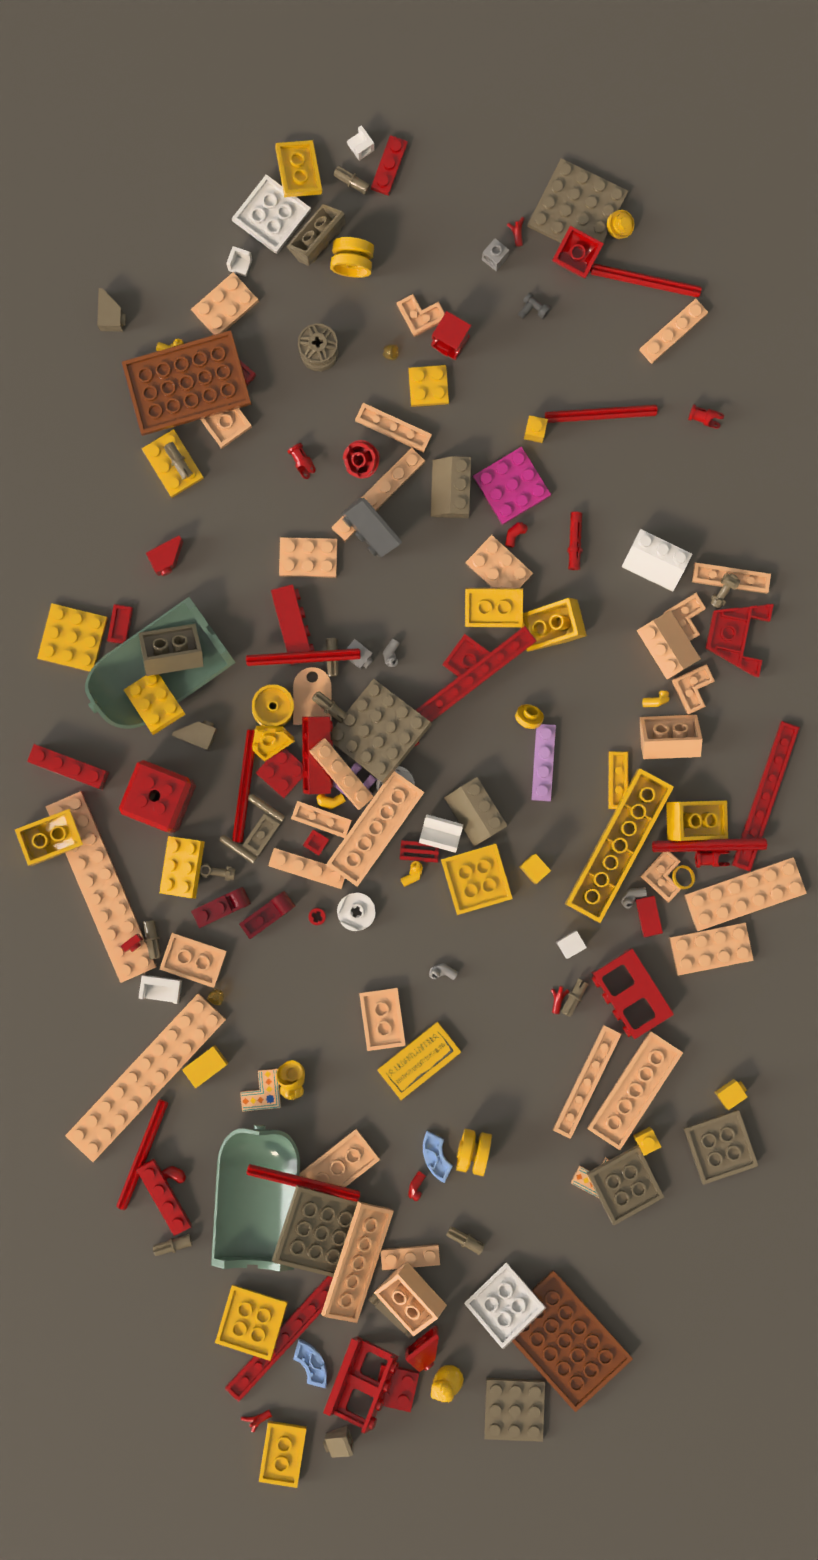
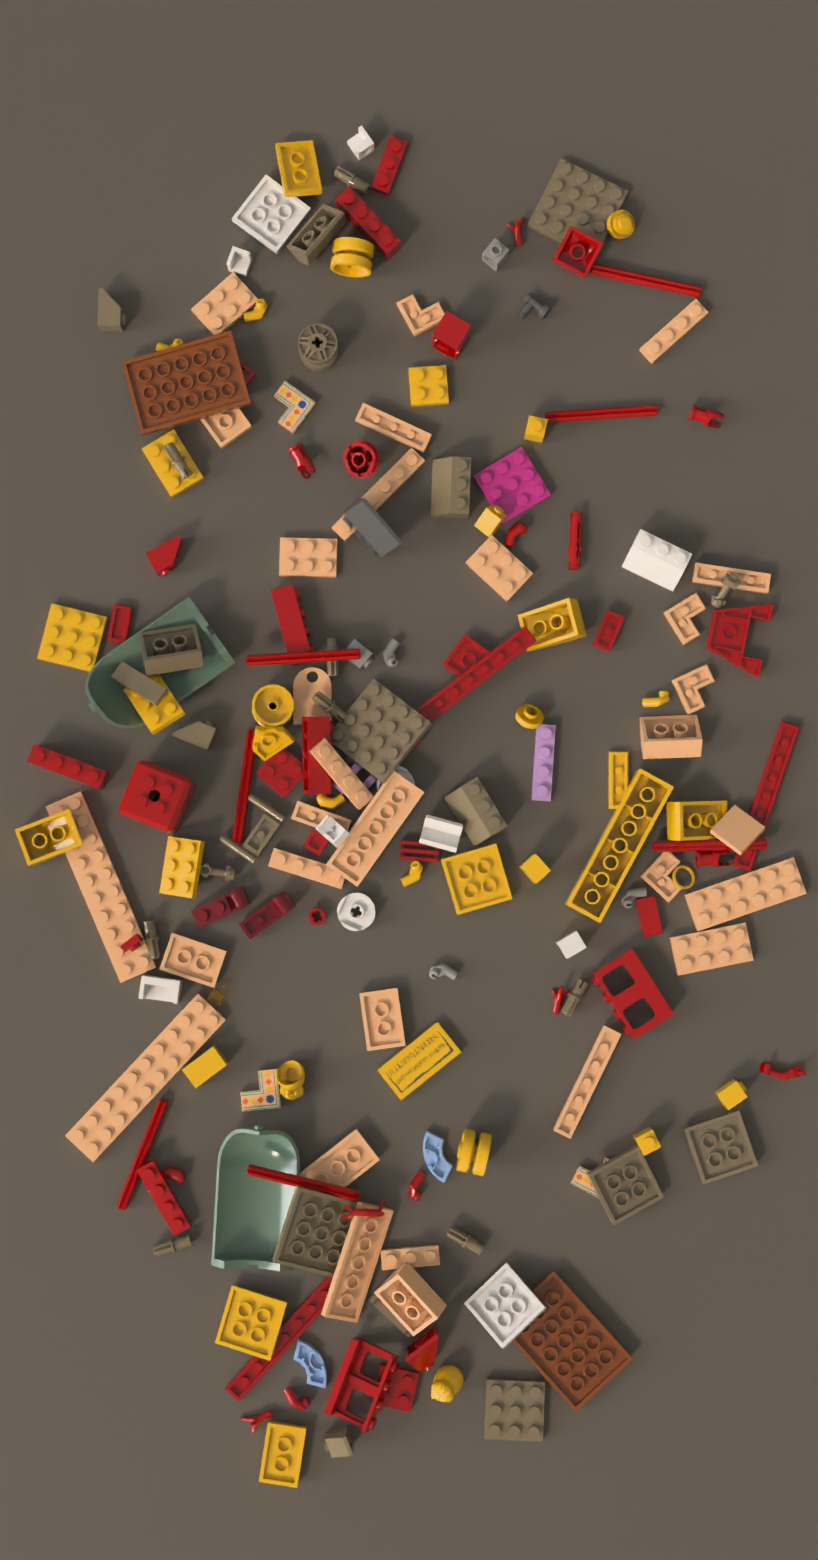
(139, 683): none -> dark tan tile
(258, 311): none -> yellow arm
(295, 1401): none -> red arm
(298, 406): none -> light nougat tile
(332, 831): none -> white bracket
(364, 1212): none -> red piece
(368, 223): none -> red brick
(391, 352): clear yellow hinge -> none
(490, 520): none -> yellow brick
(494, 607): yellow plate -> none
(608, 631): none -> red plate
(634, 1090): light nougat plate -> none
(668, 644): light nougat slope -> none
(737, 830): none -> light nougat tile
(793, 1072): none -> red piece

